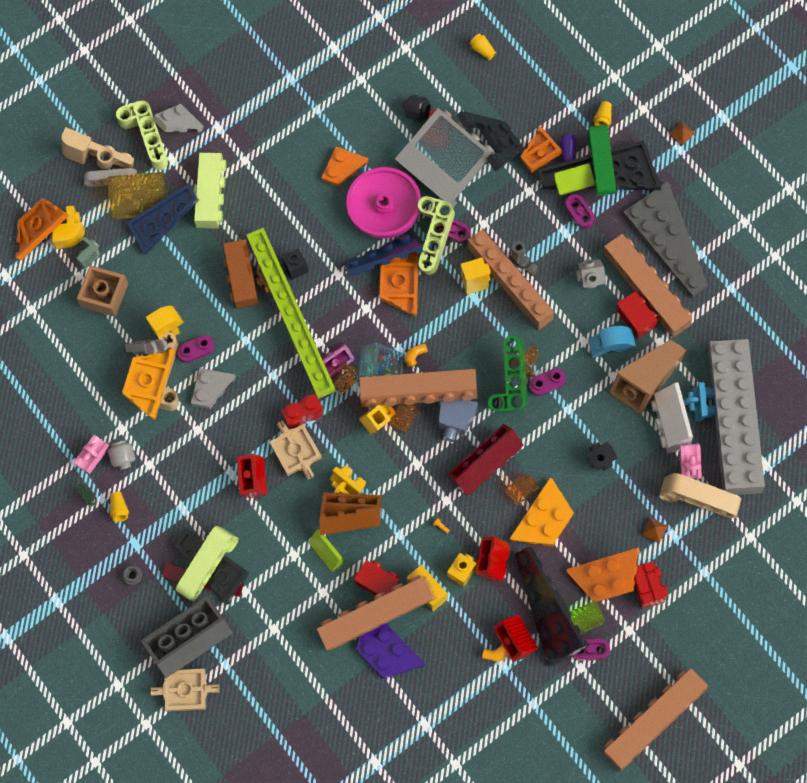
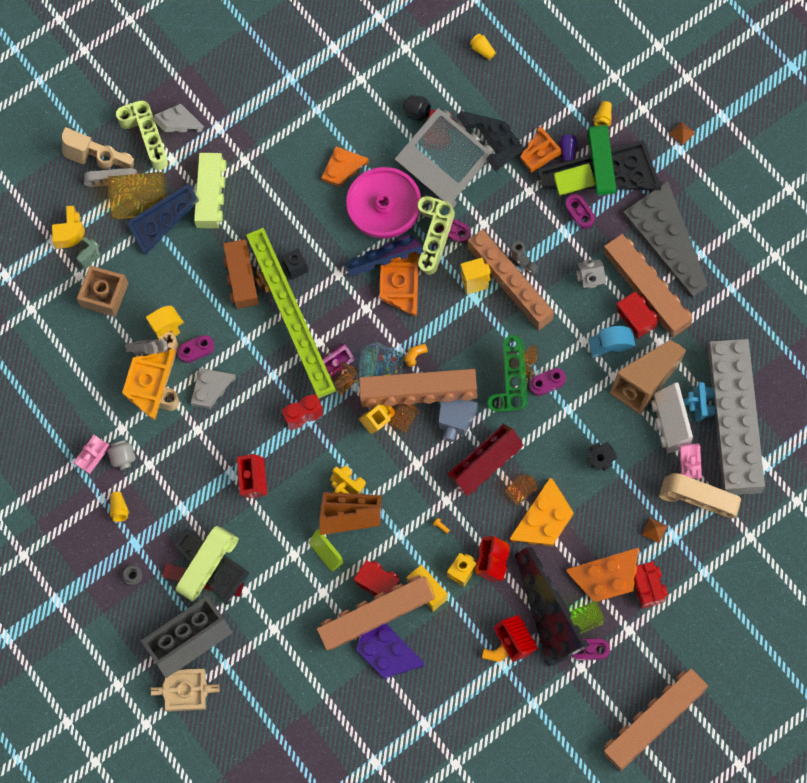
(37, 225): orange wing -> none
(87, 495): clear green plate -> none
(295, 449): tan plate -> none

